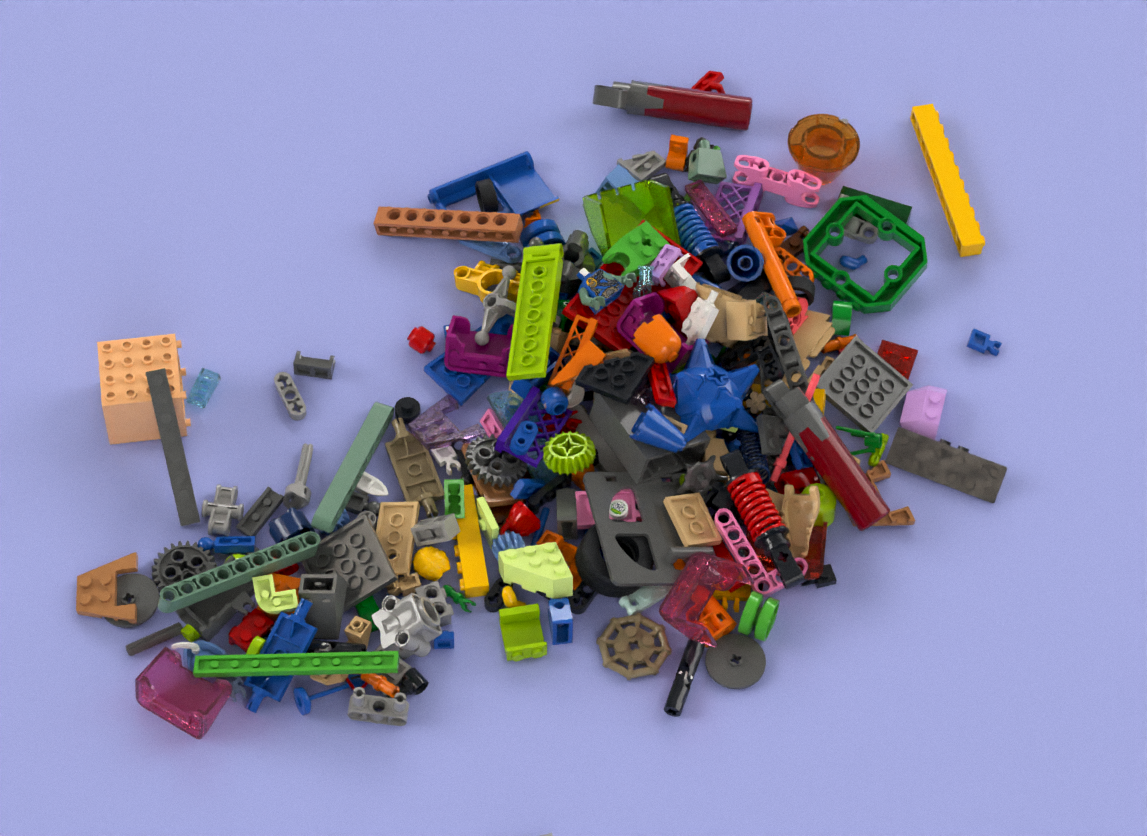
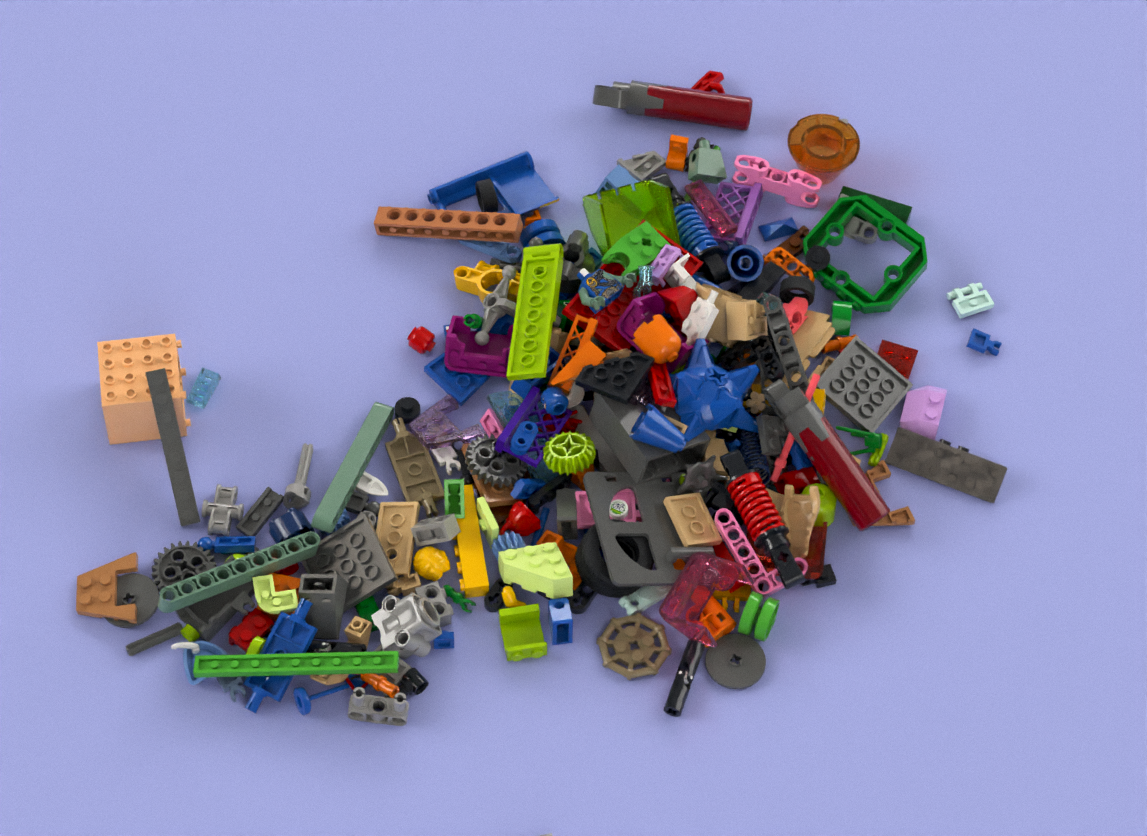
(178, 696): clear pink windscreen -> none
(289, 403): light grey beam -> none
(313, 366): dark grey hinge -> none
(473, 321): none -> green pin
(766, 237): orange piece -> none
(817, 258): none -> black piece
(852, 263): blue arm -> none
(947, 180): yellow brick -> none
(970, 304): none -> light aqua plate

